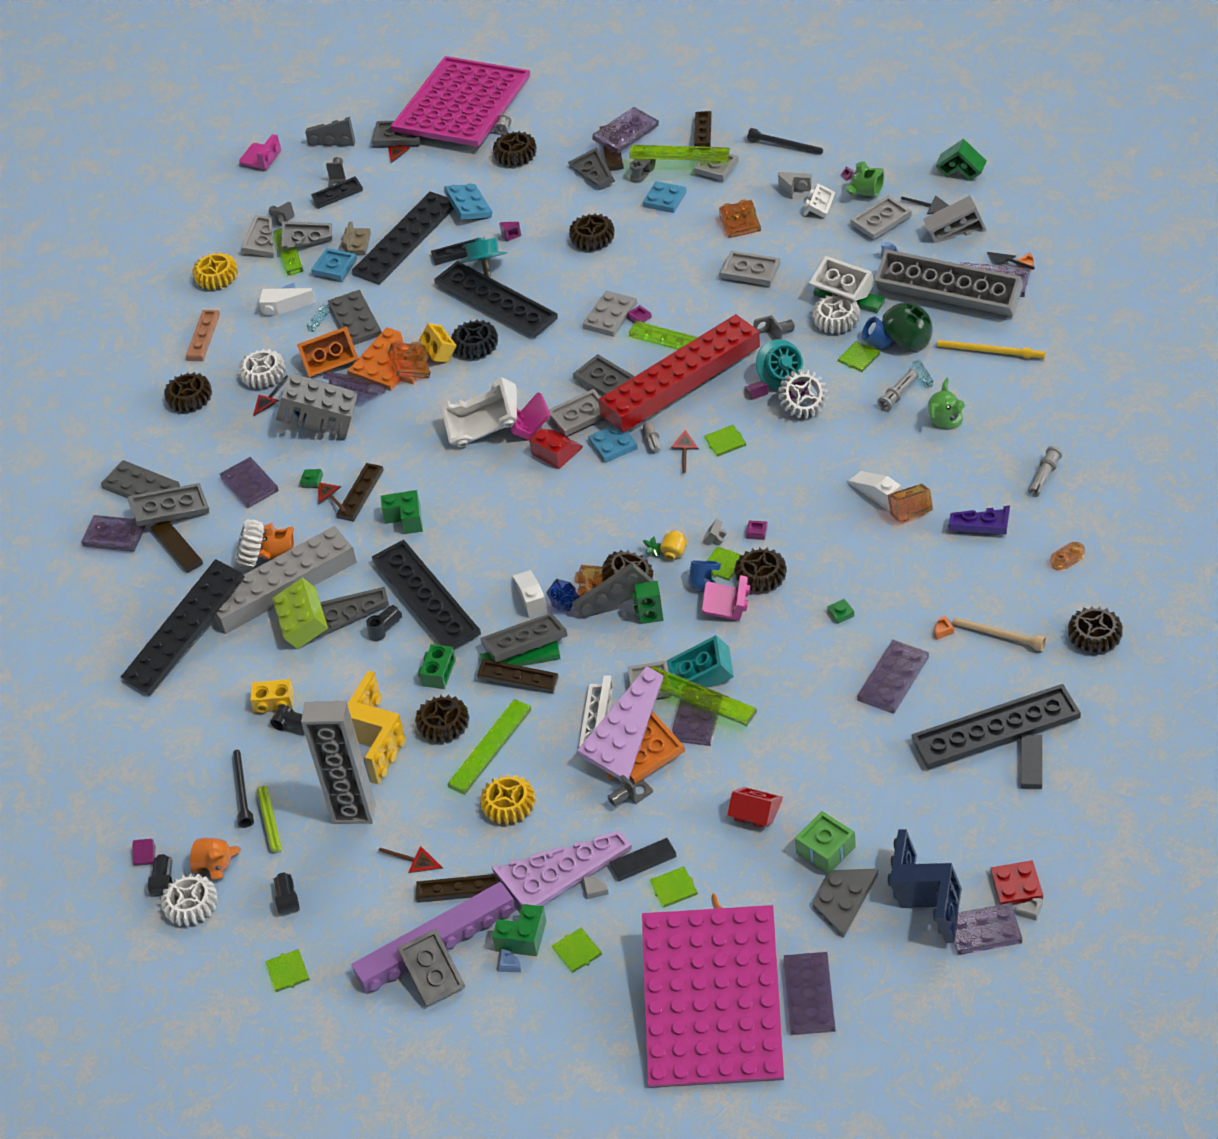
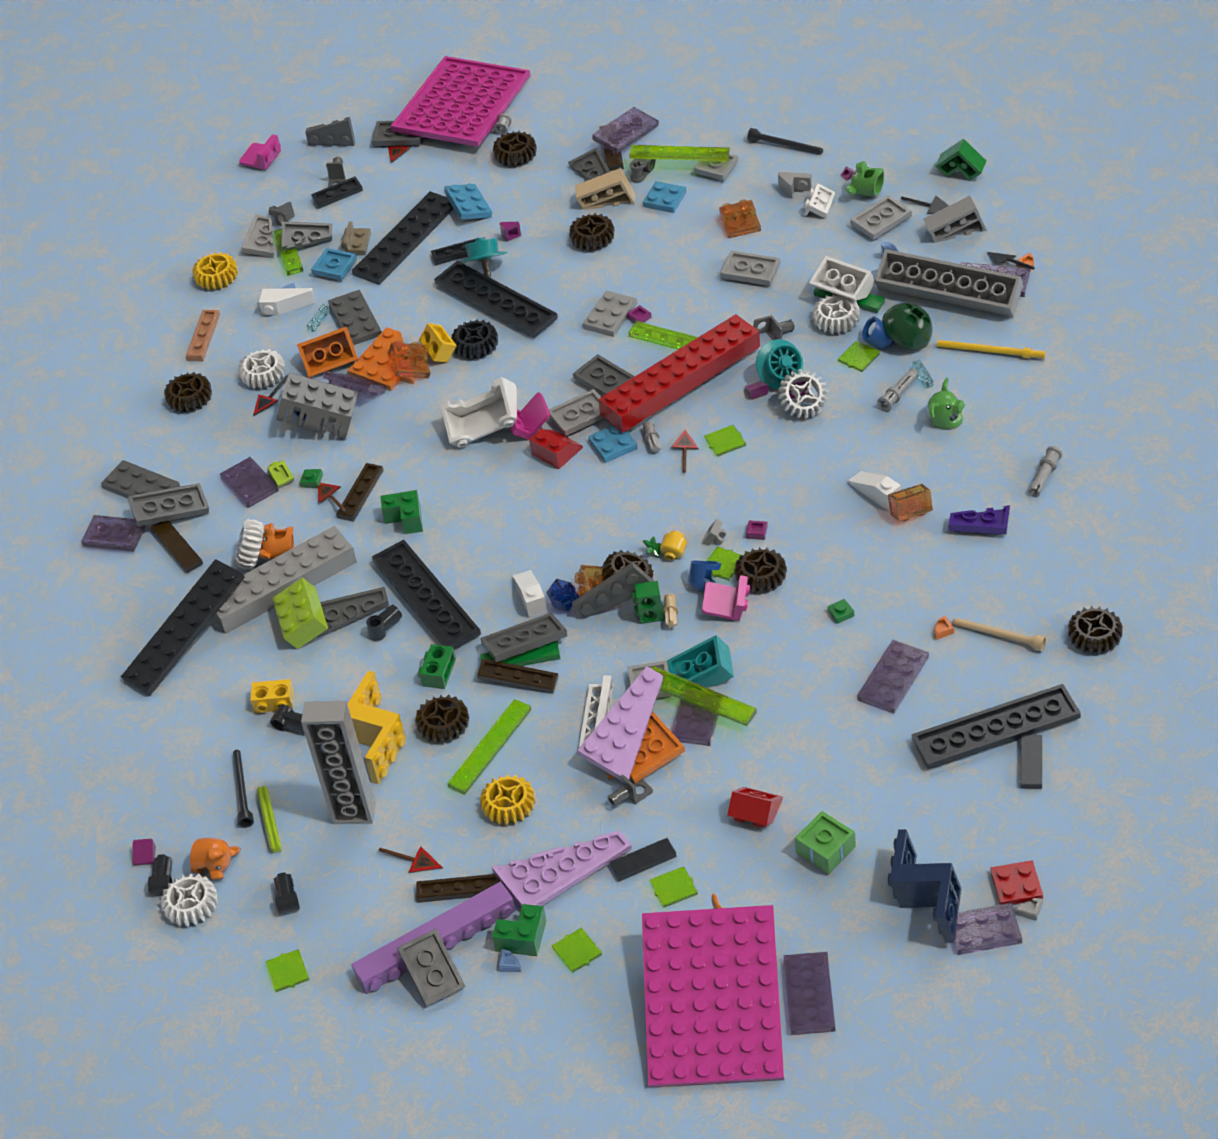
(280, 473): none -> lime bracket
(595, 887): light grey tile -> none
(605, 190): none -> tan wedge
(670, 610): none -> tan axle
(703, 127): dark brown tile -> none
(843, 896): dark grey wing -> none
(1070, 555): clear orange plate -> none

